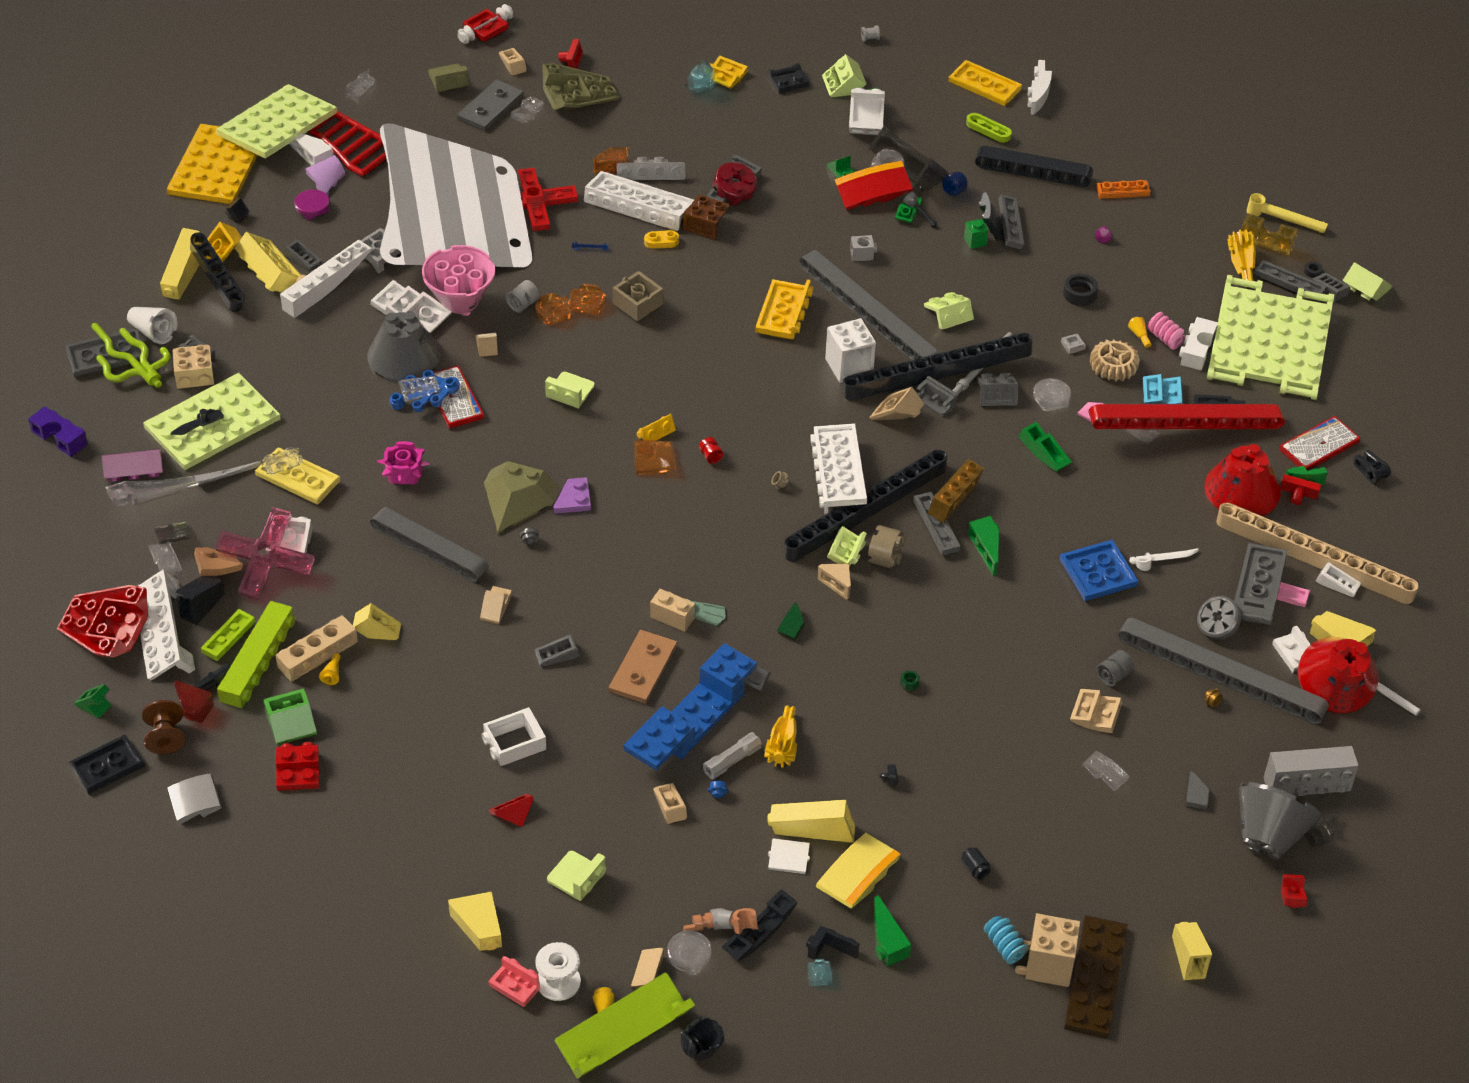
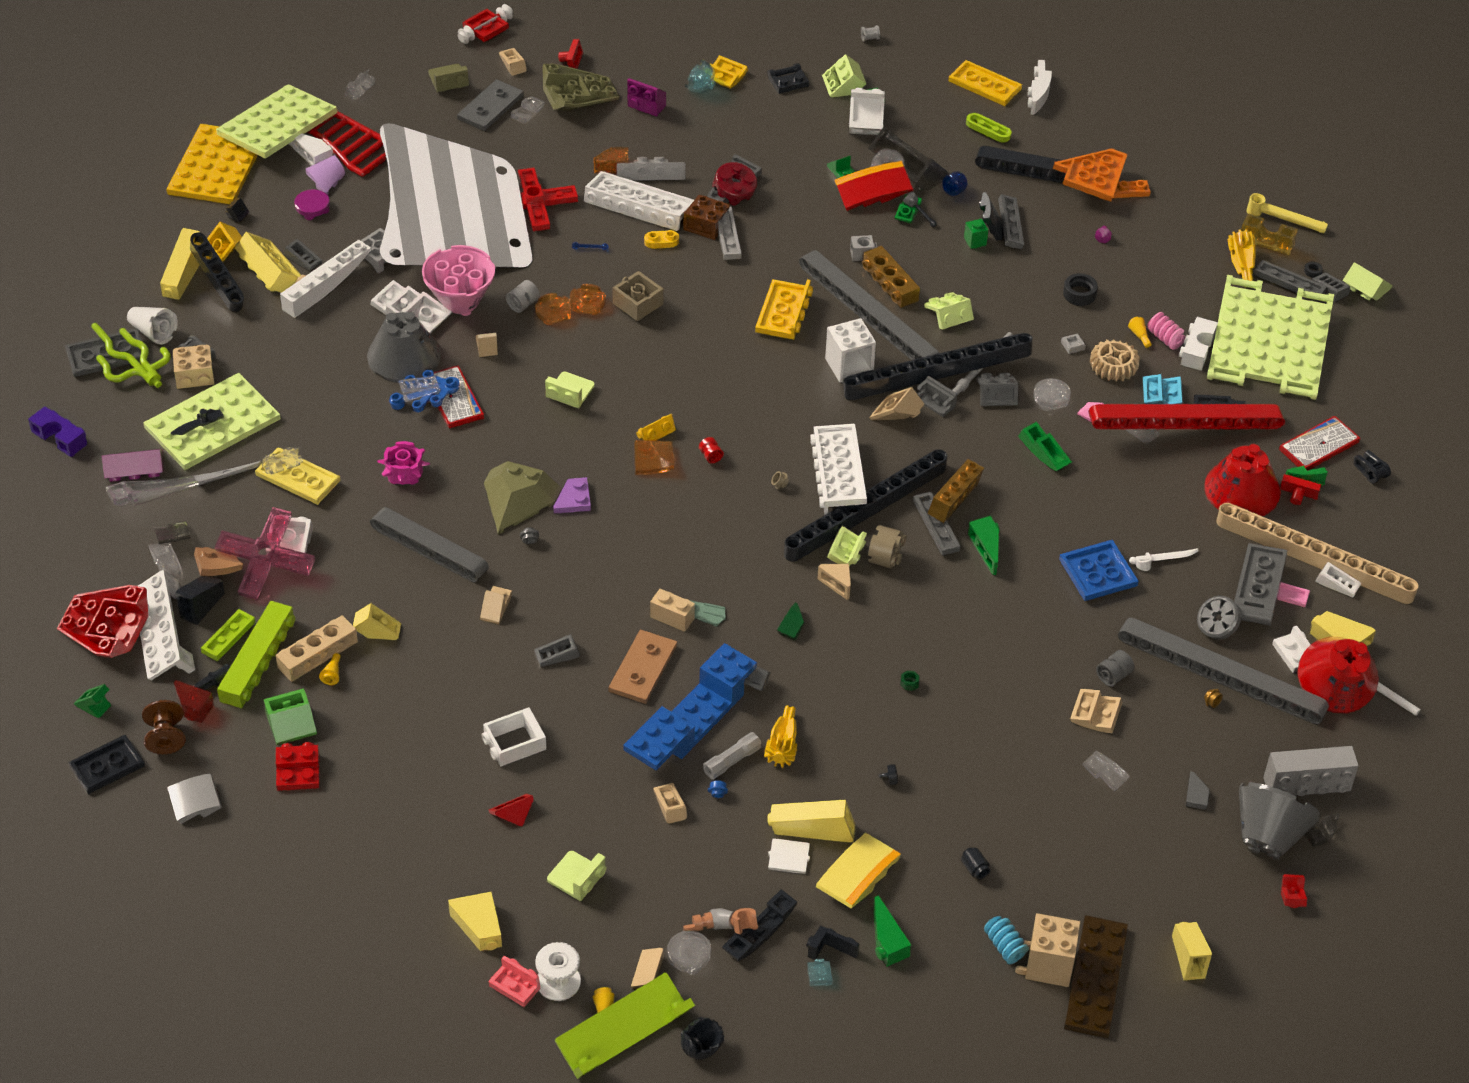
(645, 97): none -> magenta slope
(729, 237): none -> light grey plate
(891, 276): none -> pearl gold brick
(1093, 172): none -> orange wing

